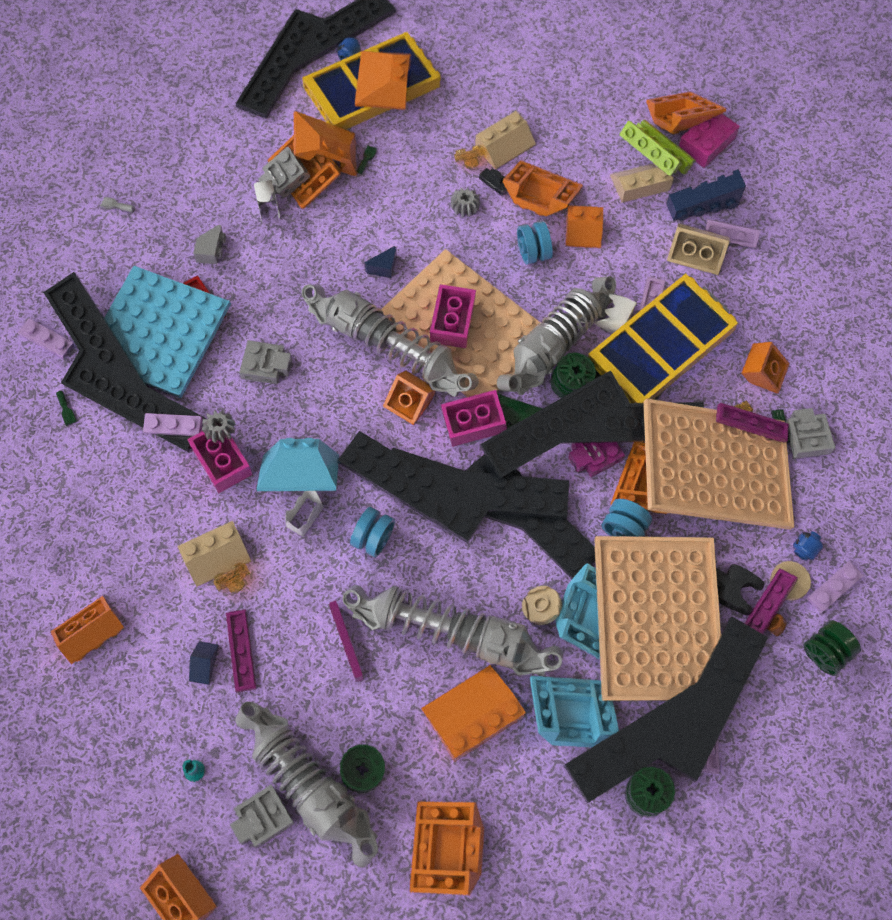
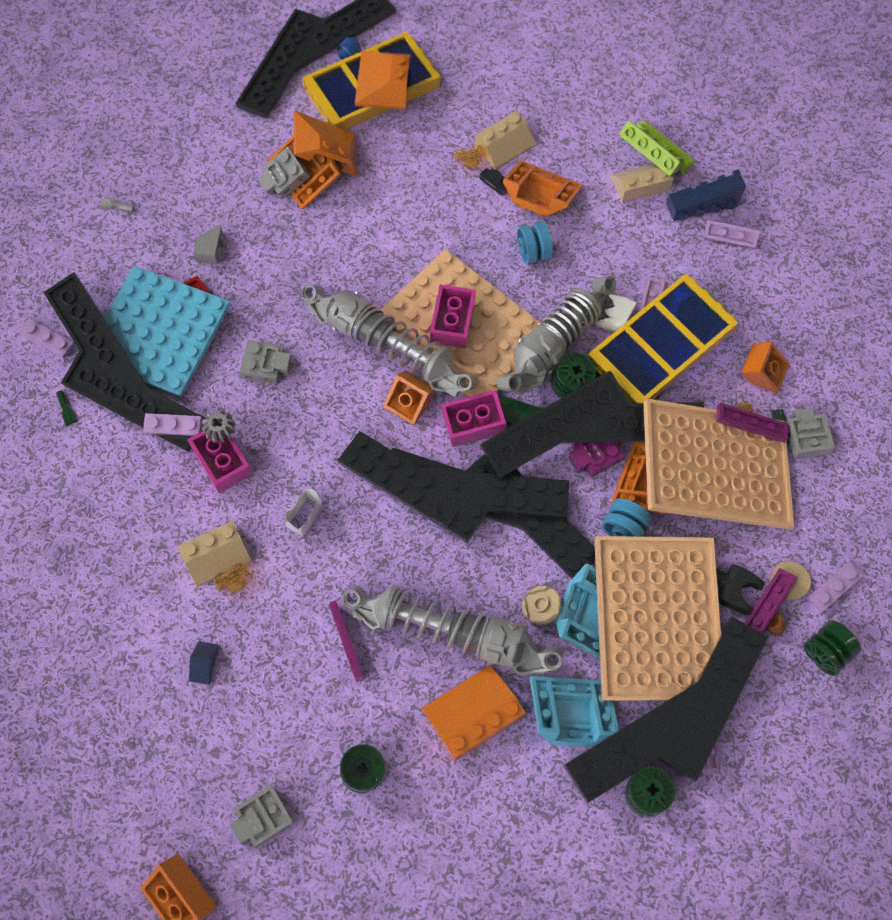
(86, 630): orange slope -> none
(193, 770): teal pin -> none
(241, 651): magenta tile -> none
(263, 193): white piece -> none
(299, 466): medium azure slope -> none
(318, 799): light grey piece -> none
(368, 155): dark green piece -> none
(372, 531): dark azure wheel -> none
(382, 264): dark blue slope -> none
(447, 848): orange slope -> none
(465, 202): light grey gear -> none
(584, 226): orange slope -> none
(682, 111): orange slope -> none
(698, 249): tan slope -> none
(709, 139): dark pink brick -> none
(808, 545): blue head -> none

